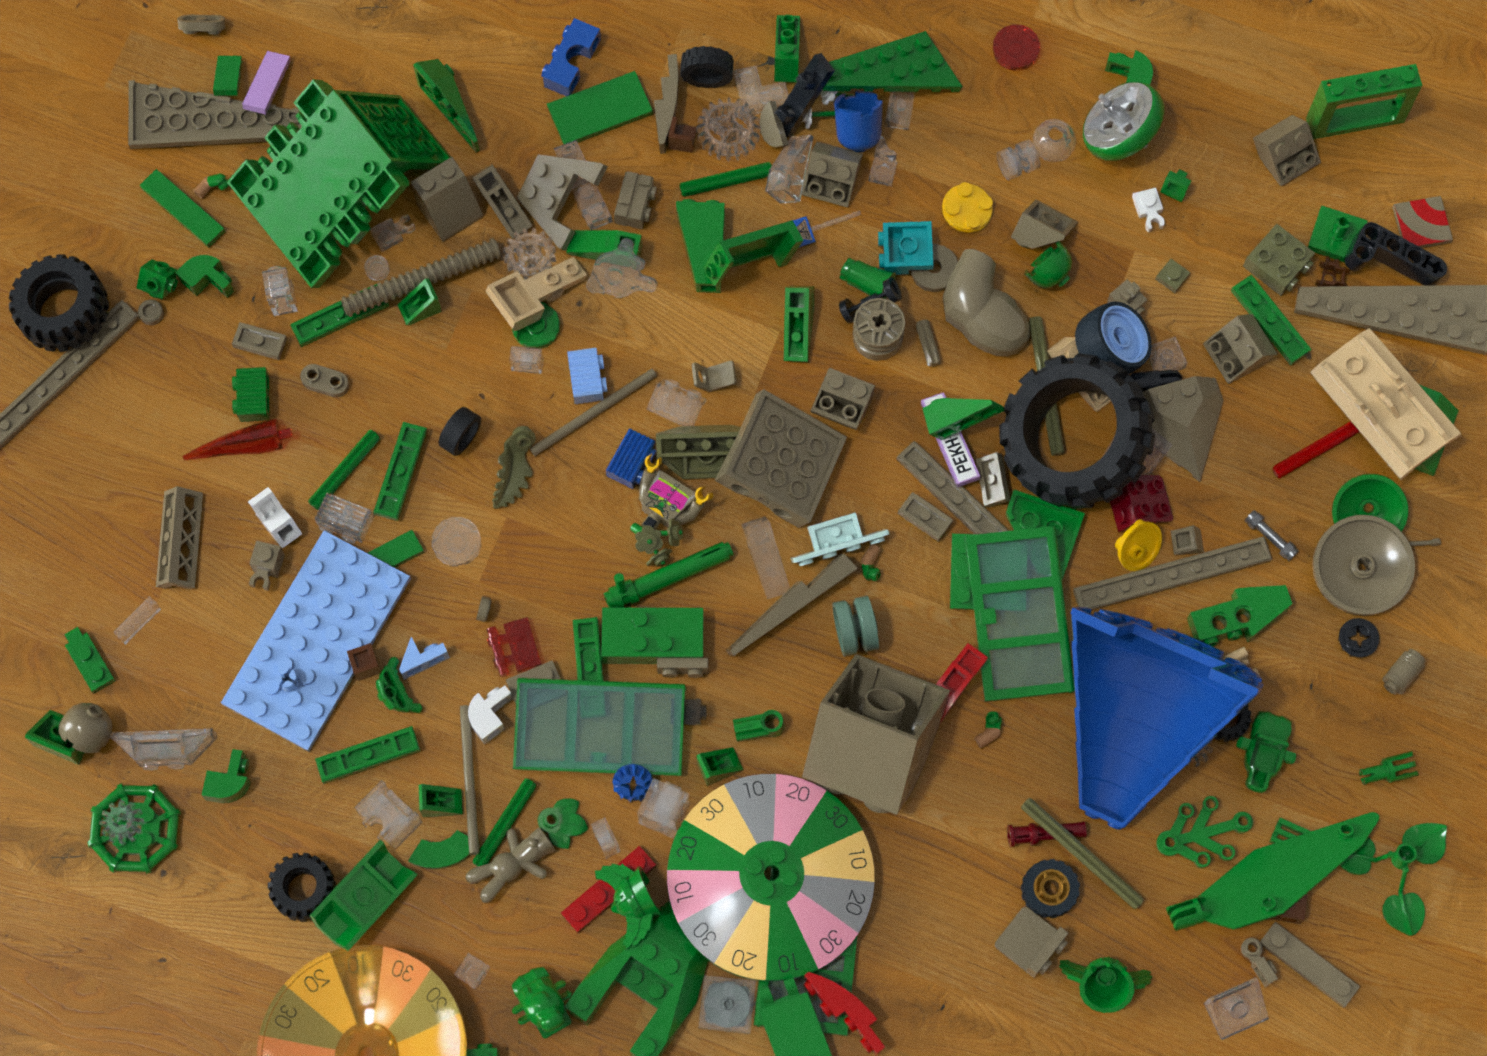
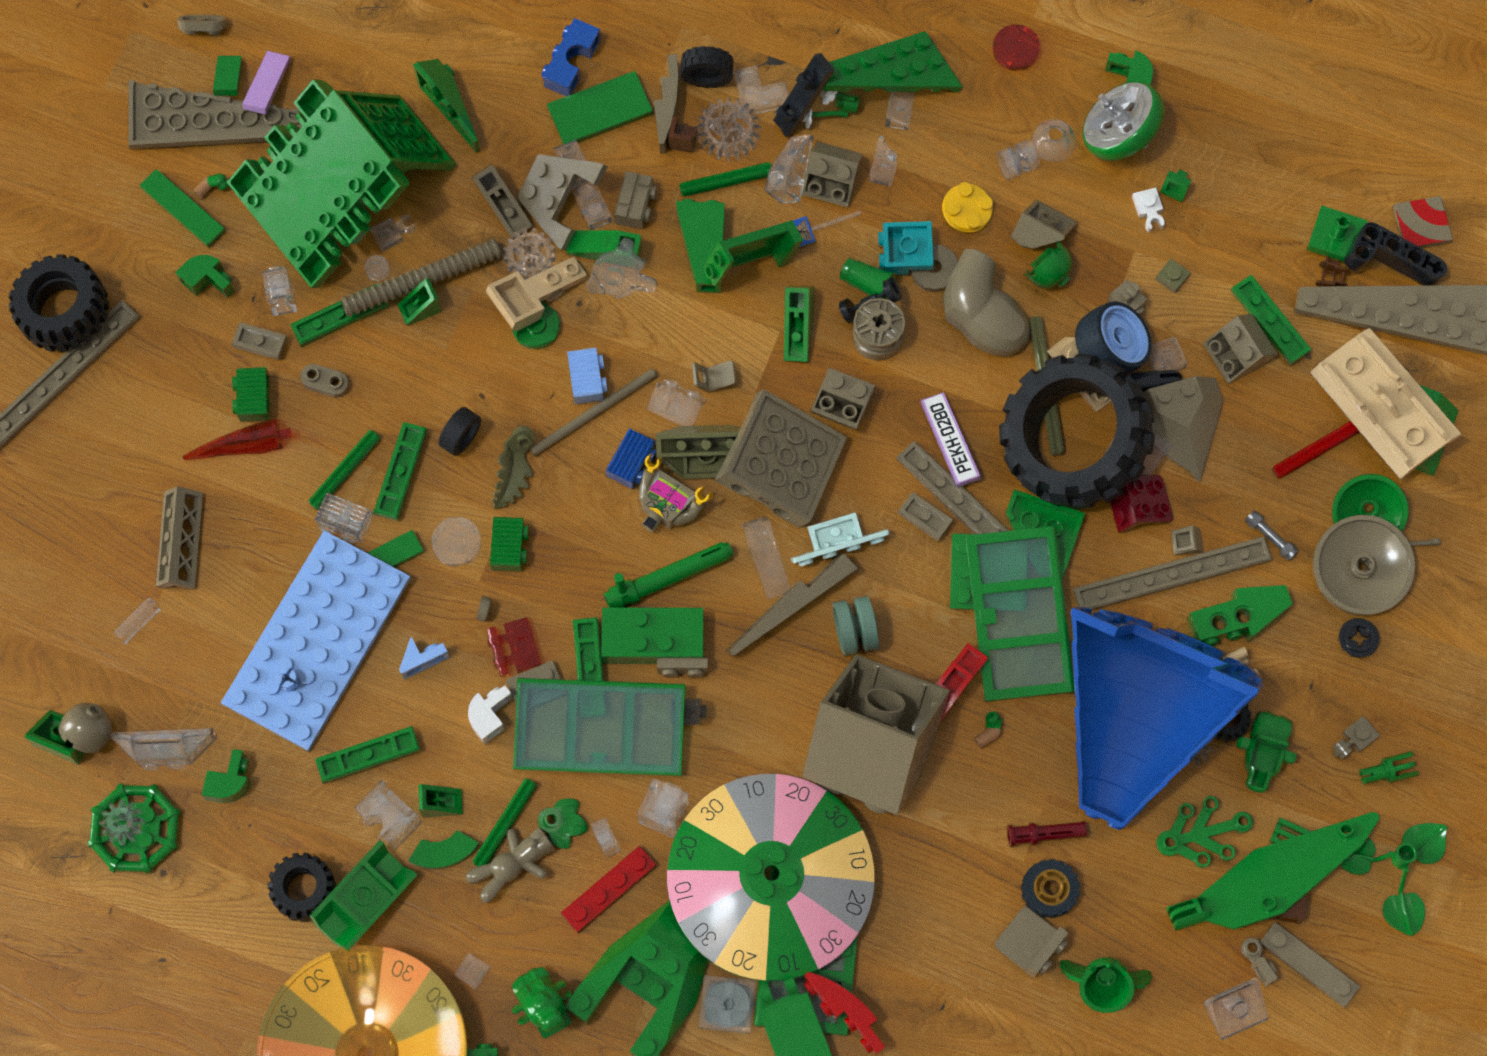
(88, 660): green hinge -> none
(150, 312): dark tan tile -> none
(157, 279): green brick -> none
(265, 562): dark tan brick -> none
(274, 518): white brick -> none
(364, 662): reddish brown panel -> none
(392, 691): green piece -> none
(446, 199): dark tan slope -> none
(469, 781): dark tan piece -> none
(507, 544): none -> green brick
(526, 359): clear piece -> none
(625, 774): blue gear -> none
(631, 900): green helmet -> none
(650, 541): olive plant -> none
(718, 765): green slope -> none
(755, 726): green piece -> none
(772, 127): dark tan tile -> none
(787, 48): green slope -> none
(858, 120): blue cylinder -> none
(867, 561): arm -> none
(928, 343): dark tan axle -> none
(953, 415): green slope -> none
(993, 480): dark tan plate -> none
(1082, 853): olive axle -> none
(1139, 545): yellow piece -> none
(1279, 260): olive brick -> none
(1287, 149): dark tan slope -> none
(1328, 121): green piece -> none
(1359, 735): none -> dark tan plate
(1403, 672): dark tan head -> none

